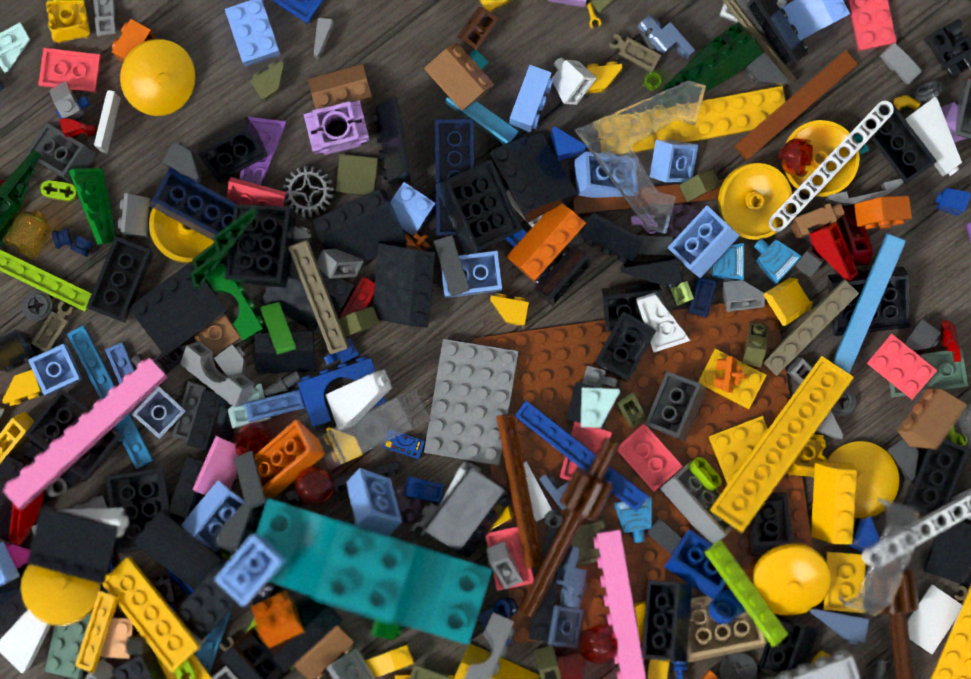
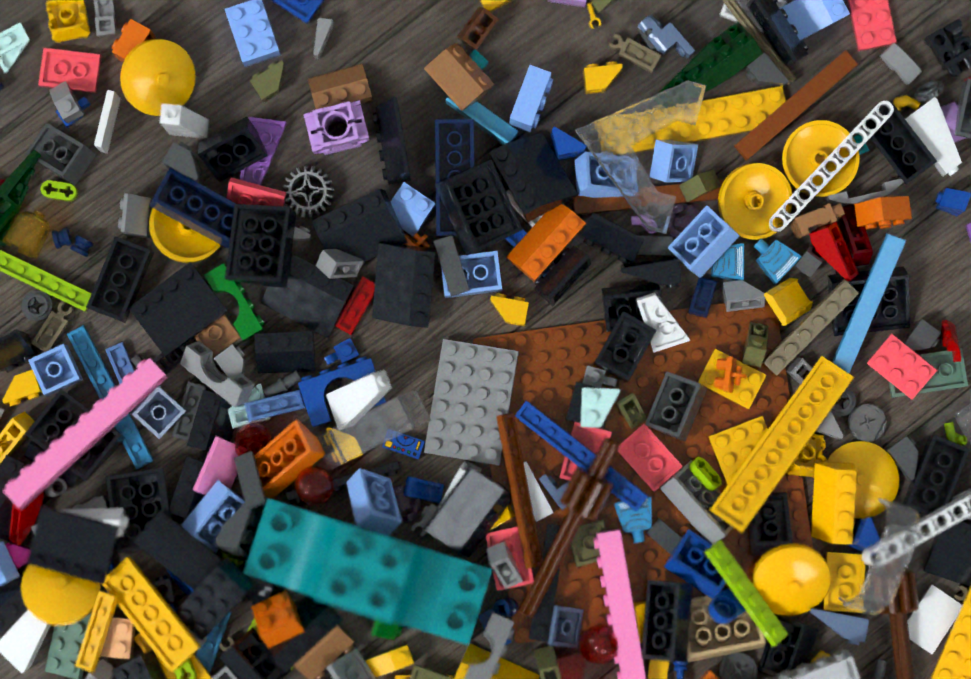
(73, 128): red slope -> none
(95, 201): green wing -> none
(137, 646): pearl dark grey slope -> none
(183, 122): none -> white slope
(209, 258): dark green wedge -> none
(251, 569): light blue slope -> none
(278, 328): bright green tile -> none
(318, 297): dark tan plate -> none
(356, 175): olive tile -> none
(359, 321): olive slope -> none
(553, 518): dark grey plate -> none
(572, 80): white torso -> none
(572, 579): sand blue plate -> none
(648, 85): clear neon green bush -> none
(682, 293): yellowish green tile -> none
(795, 156): clear red cylinder -> none
(867, 422): none -> dark grey tile
(931, 419): medium nougat slope -> none

